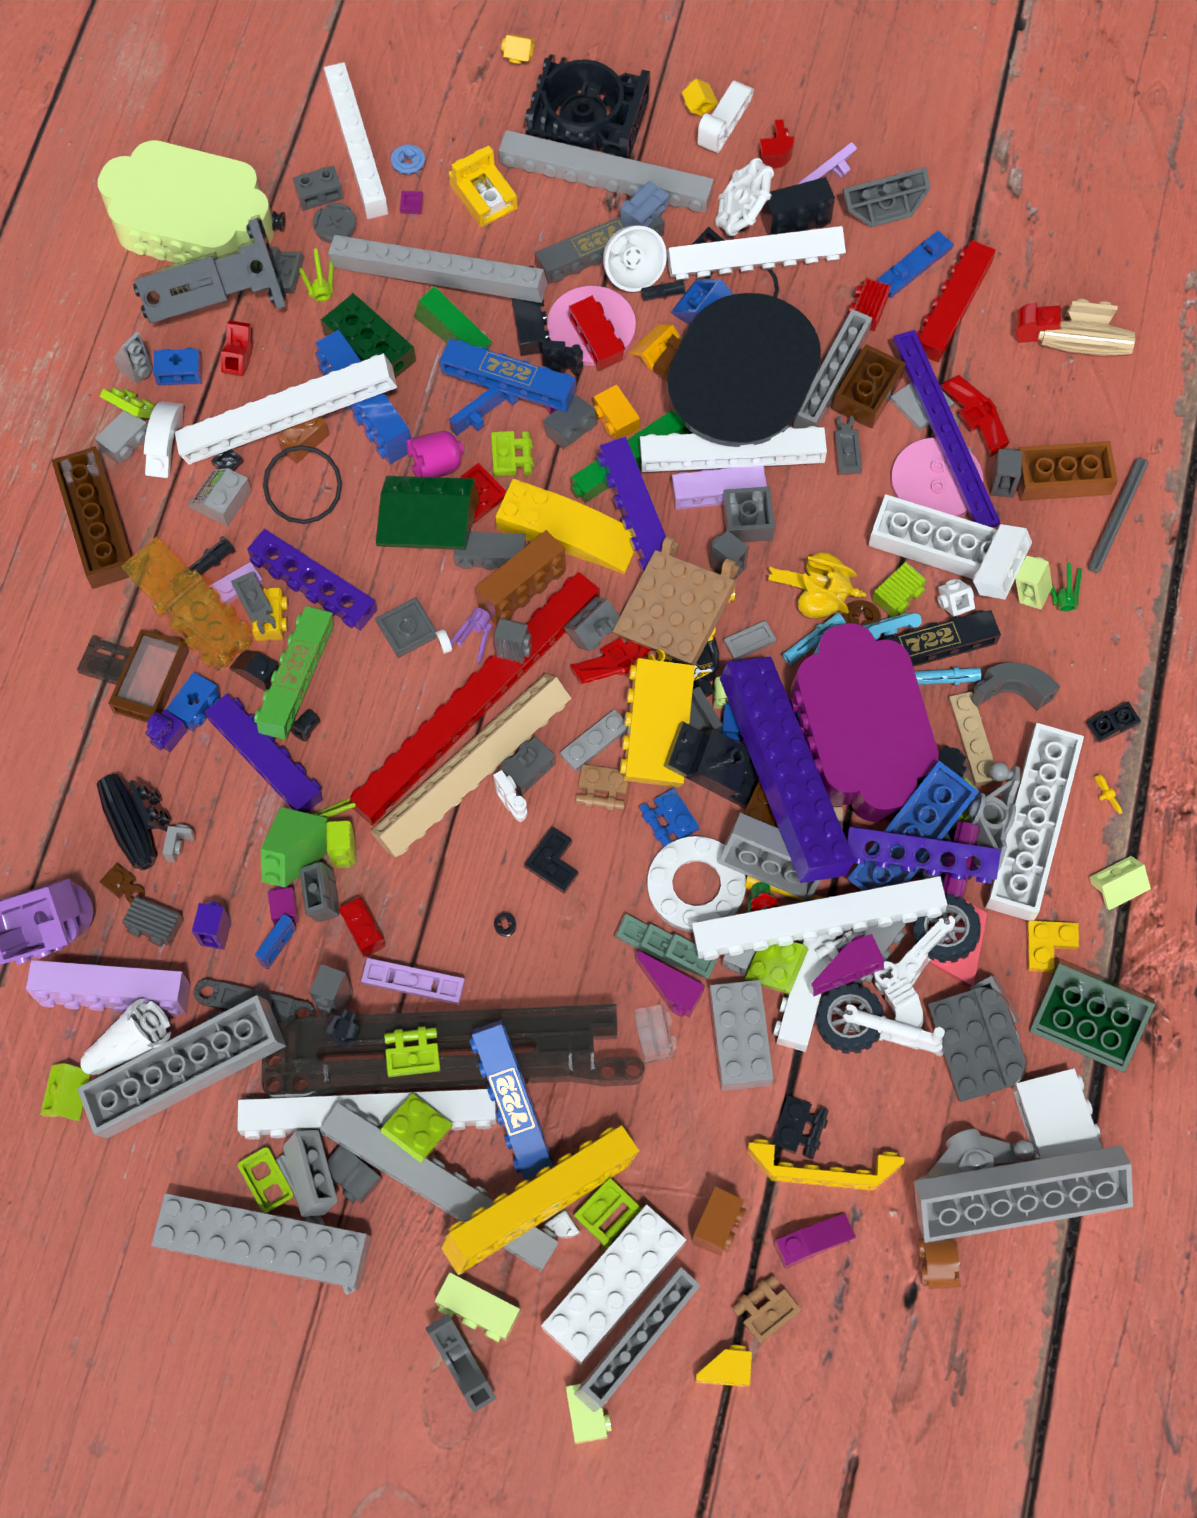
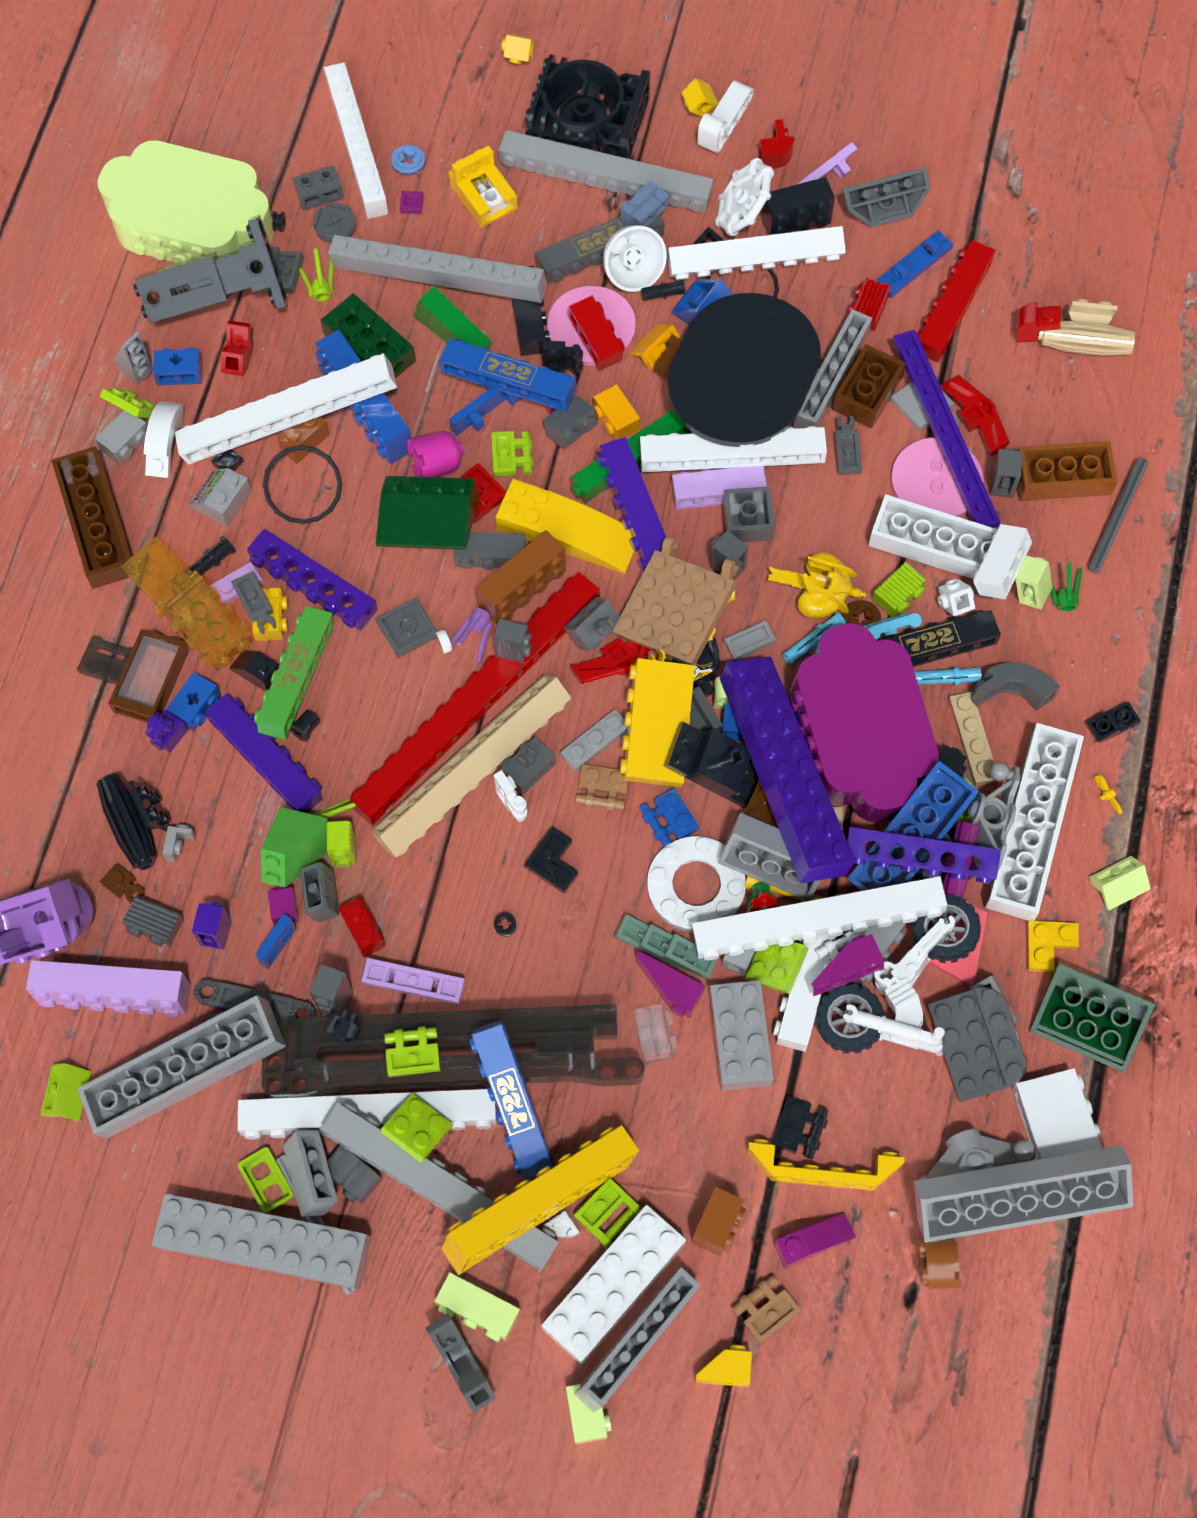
(132, 1035): white cone -> none

